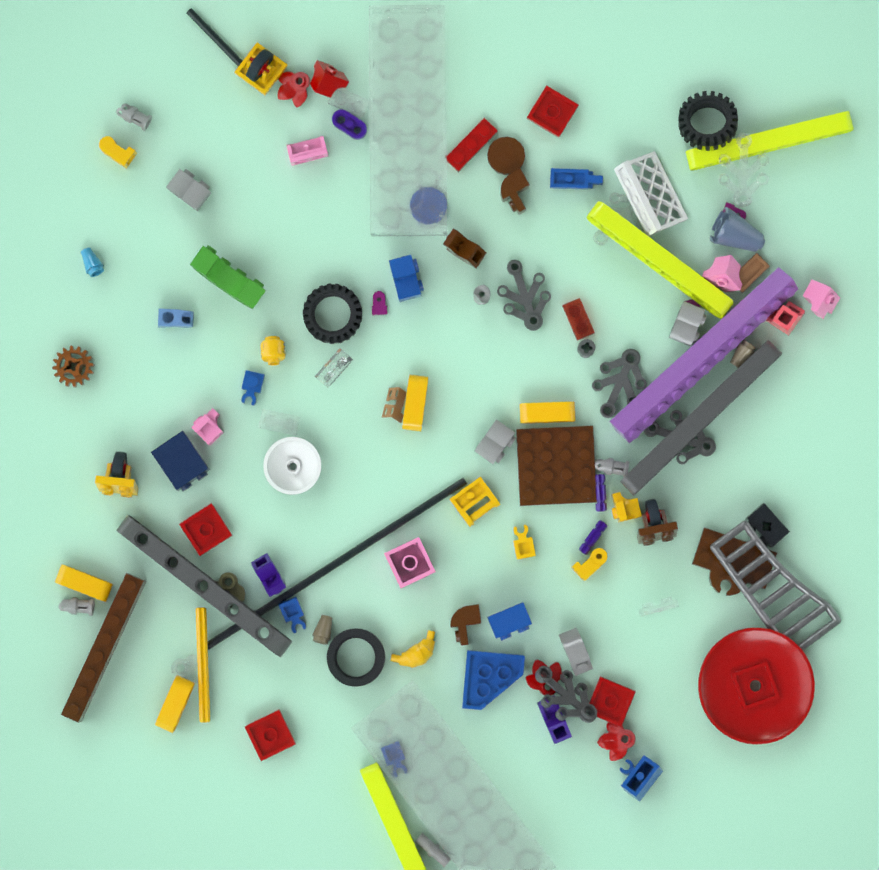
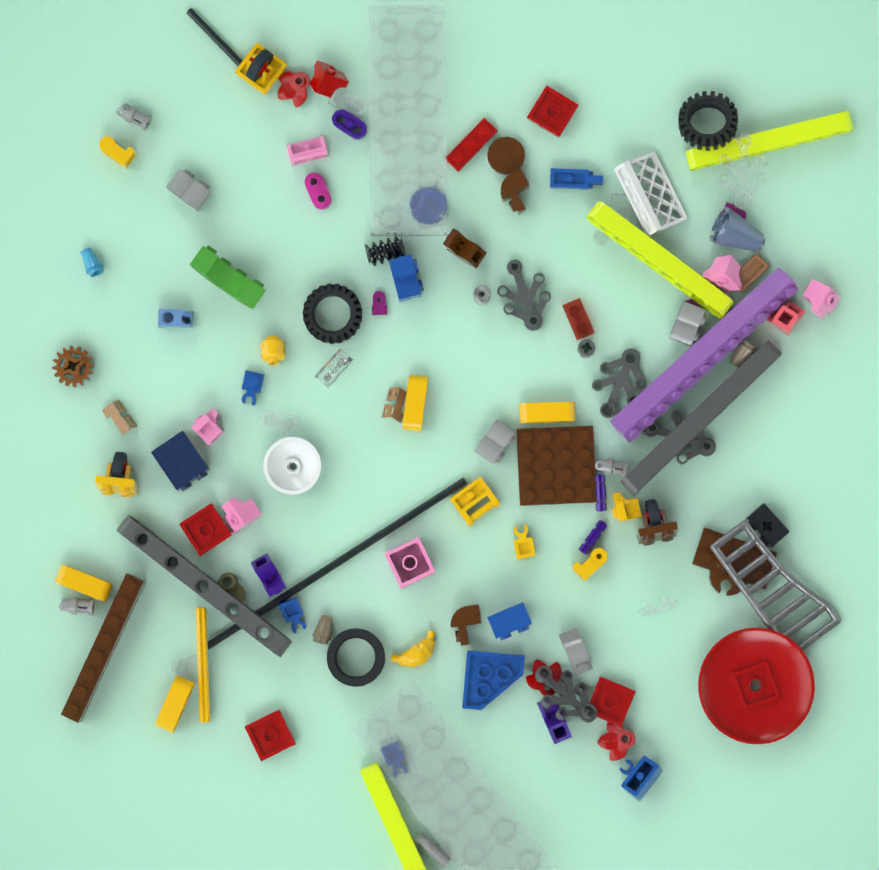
(120, 422): none -> medium nougat piece
(240, 513): none -> bright pink brick
(318, 190): none -> dark pink plate
(385, 250): none -> black piece

